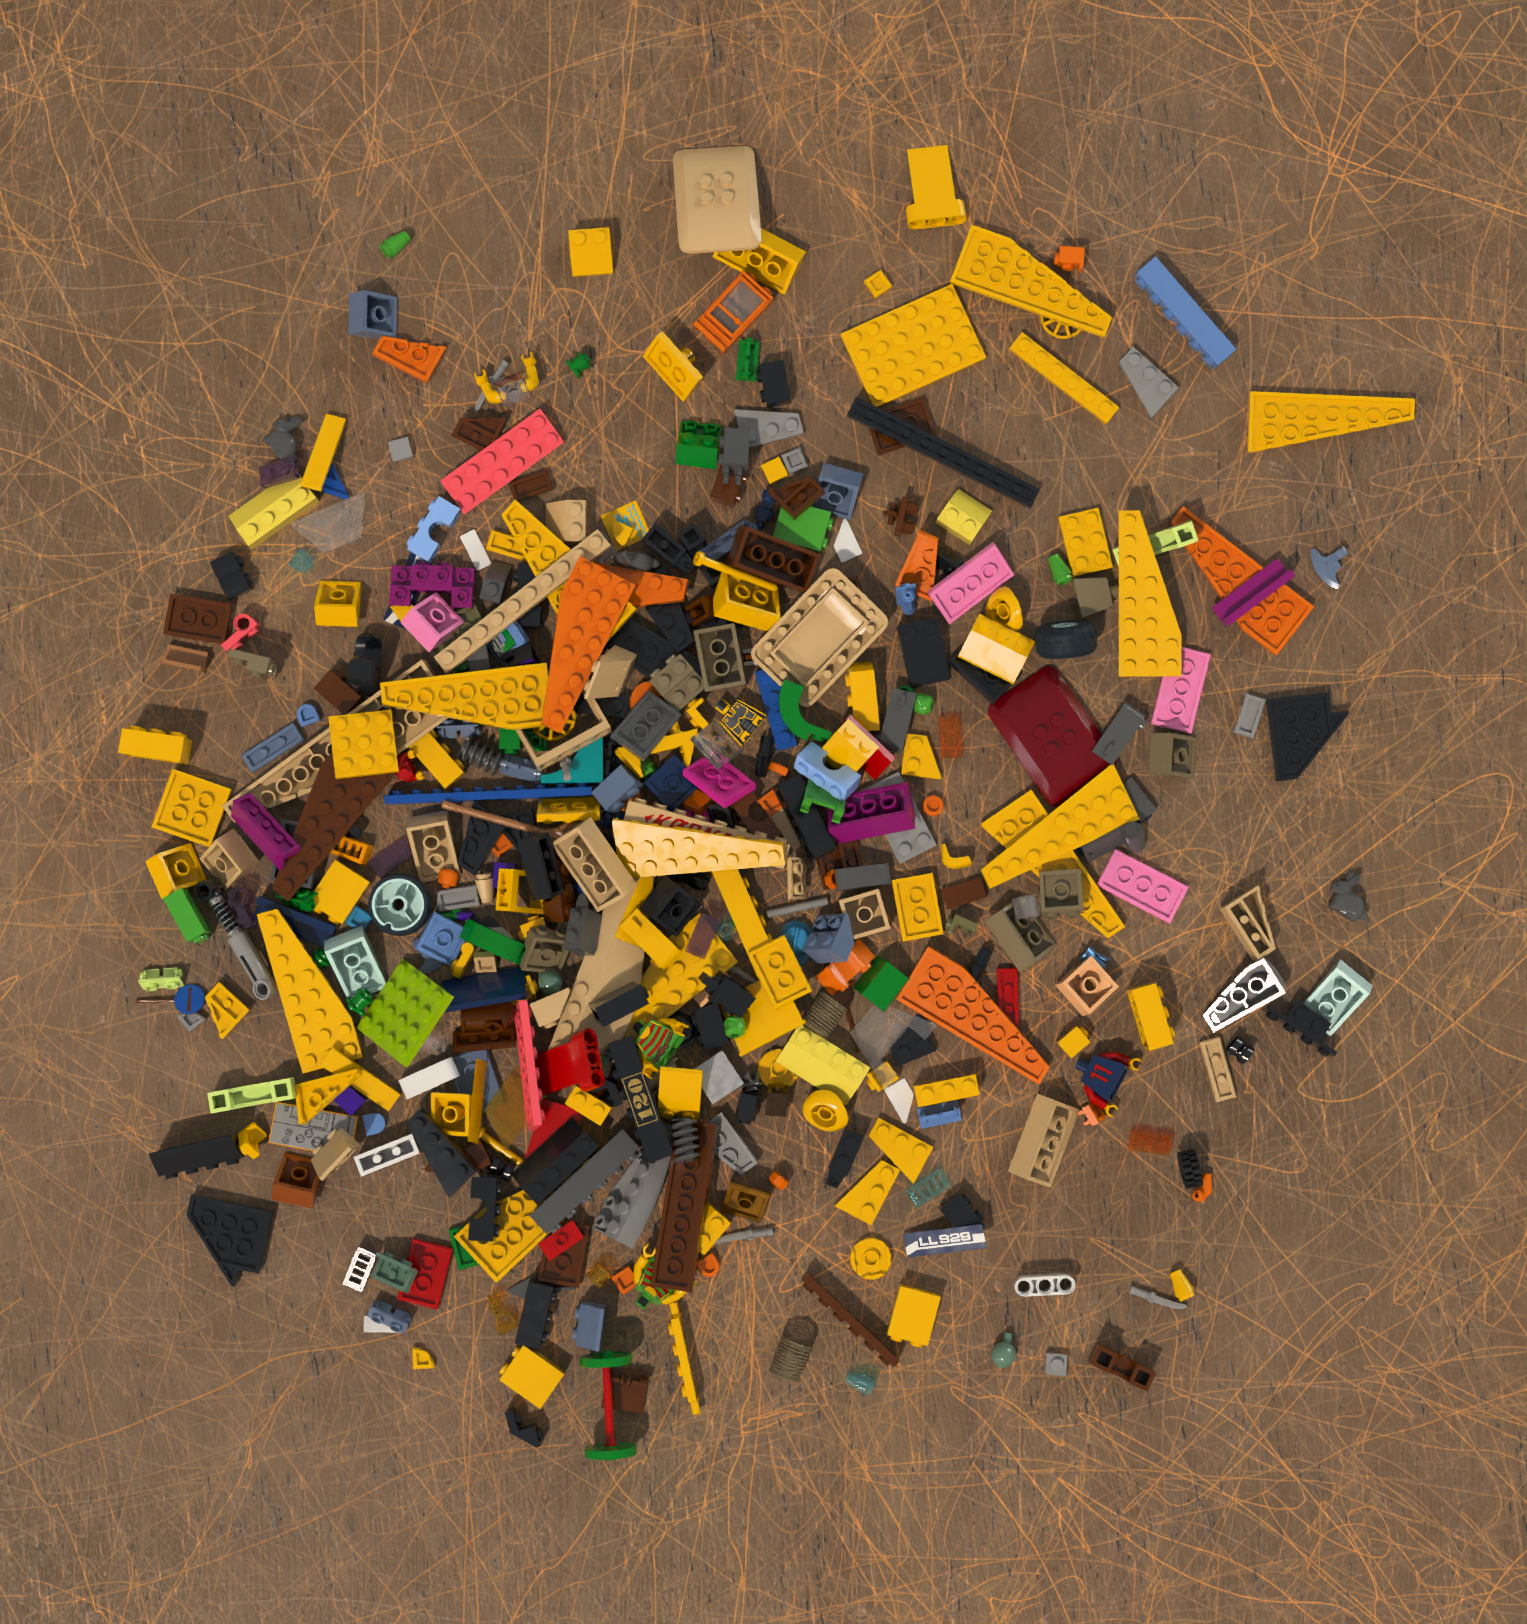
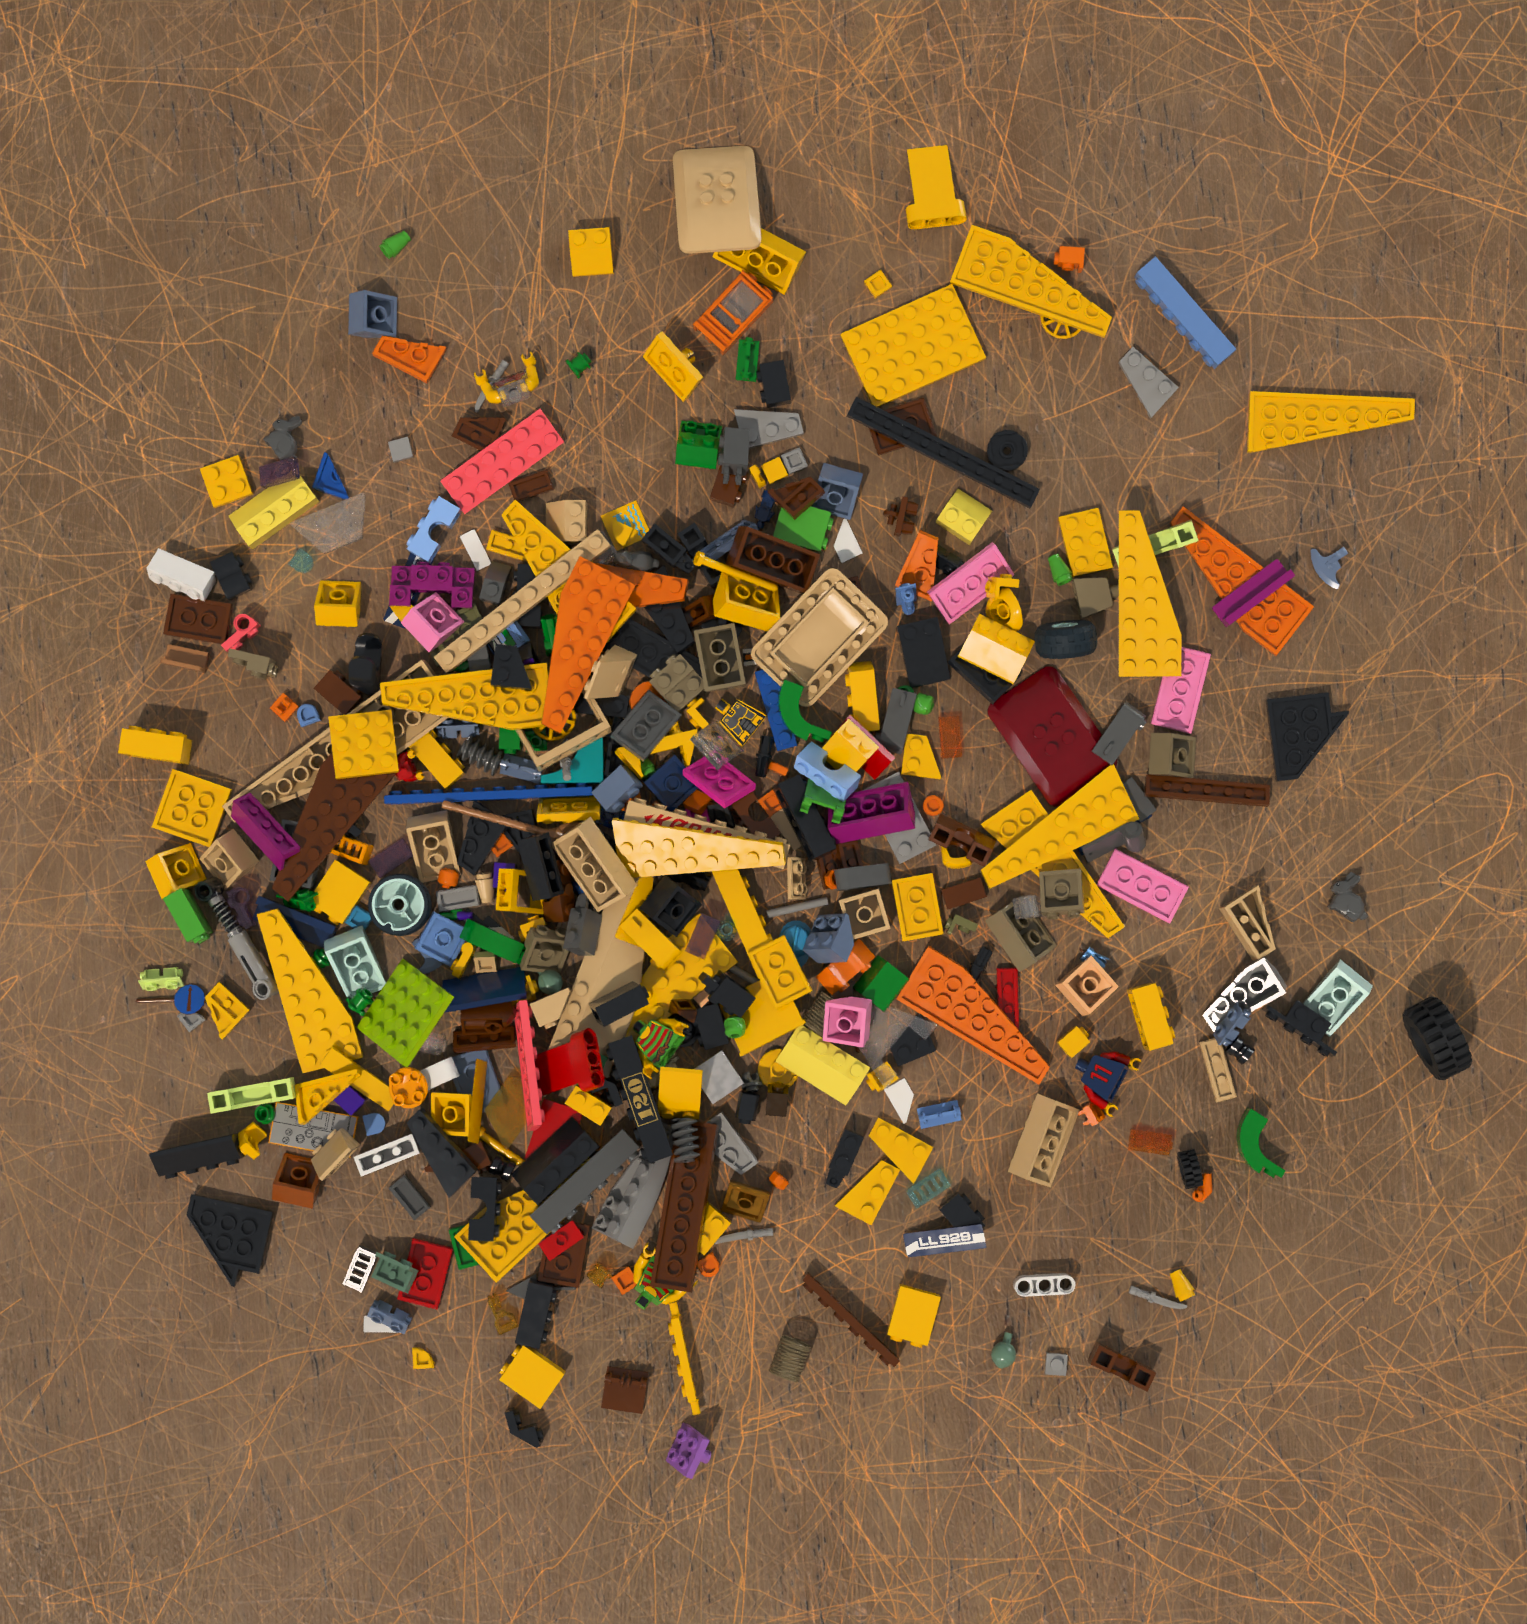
(181, 575): none -> white brick
(226, 481): none -> yellow plate
(260, 1113): none -> green plate
(273, 747): sand blue tile -> none
(284, 707): none -> orange tile
(323, 452): yellow tile -> none
(408, 1087): none -> light orange dish
(409, 1197): none -> dark grey tile
(509, 669): none -> black wing
(549, 624): none -> green piece
(590, 1325): sand blue slope -> none
(608, 1450): green piece -> none
(684, 1008): none -> reddish brown slope
(688, 1451): none -> medium lavender plate
(755, 473): none -> yellow tile
(825, 1111): yellow hat -> none
(847, 1021): none -> bright pink slope
(862, 1383): clear light blue cone -> none
(870, 1258): yellow tile -> none
(946, 1090): yellow brick -> none
(974, 843): none -> reddish brown arch
(993, 584): none -> yellow bracket
(1011, 440): none -> black plate
(1064, 378): yellow plate -> none
(1207, 790): none -> reddish brown plate
(1225, 1032): none -> sand blue hinge
(1248, 1143): none -> green arch
(1249, 715): light grey tile -> none
(1437, 1038): none -> black tyre

